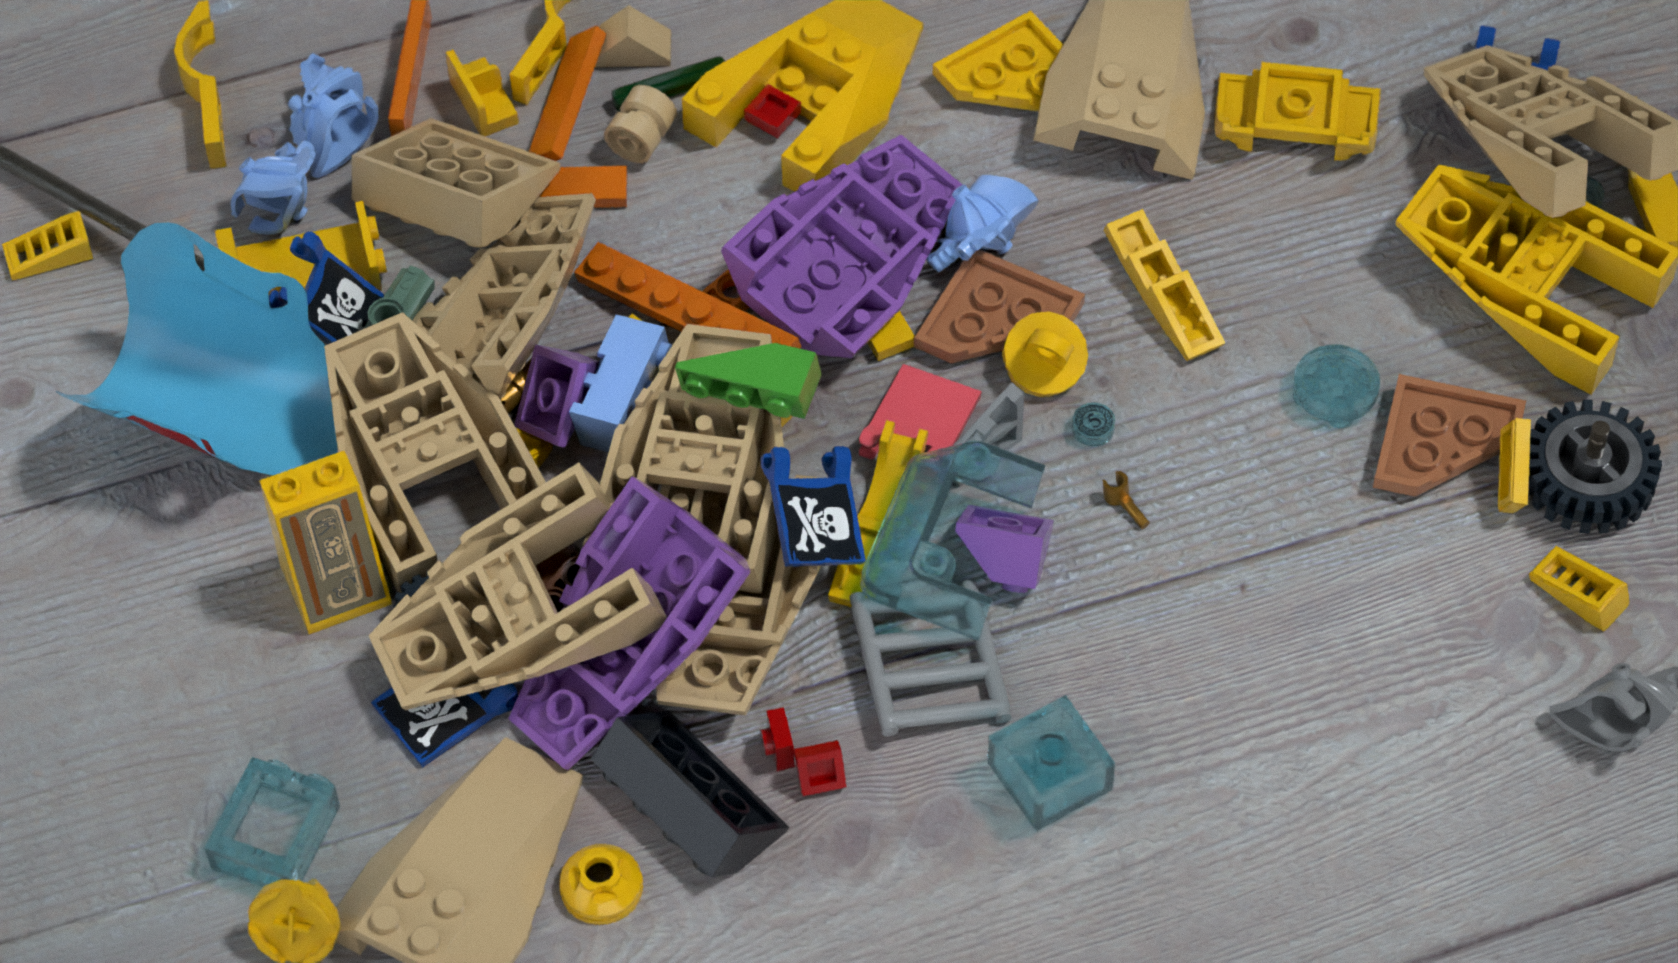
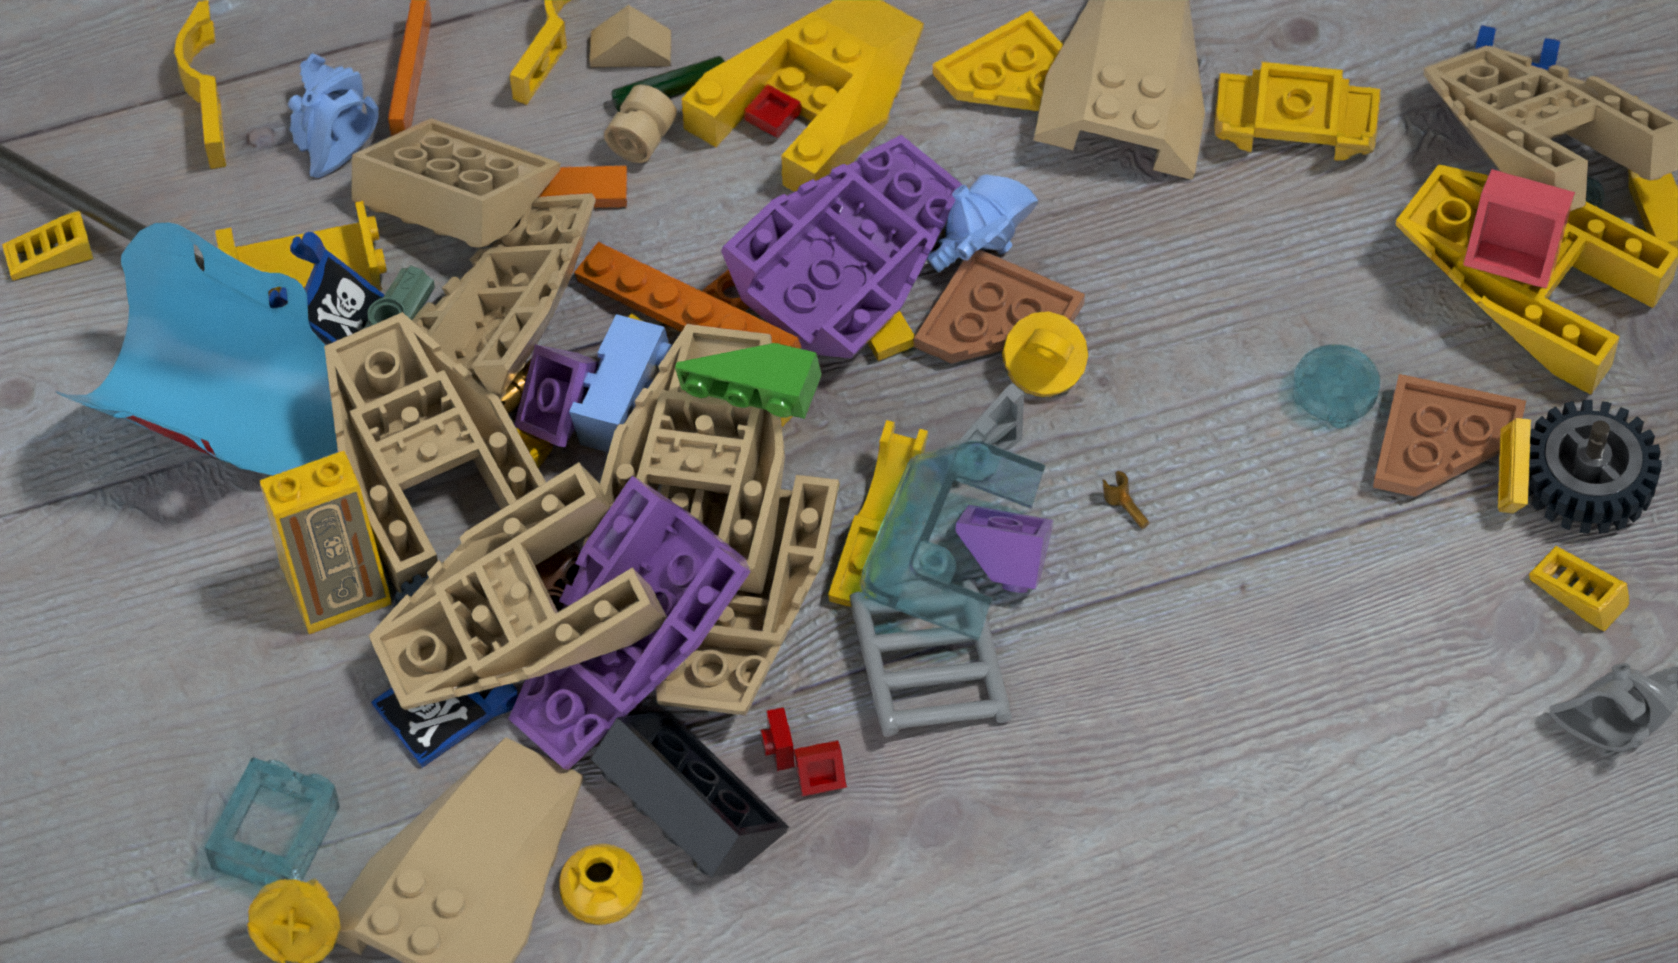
(275, 186): light blue helmet -> none
(481, 94): yellow panel -> none
(567, 93): orange tile -> none
(815, 514): flag -> none
(921, 402): coral flag -> none
(1051, 762): clear light blue brick -> none
(1093, 424): clear light blue tile -> none
(1163, 285): yellow slope -> none
(1518, 228): none -> coral piece

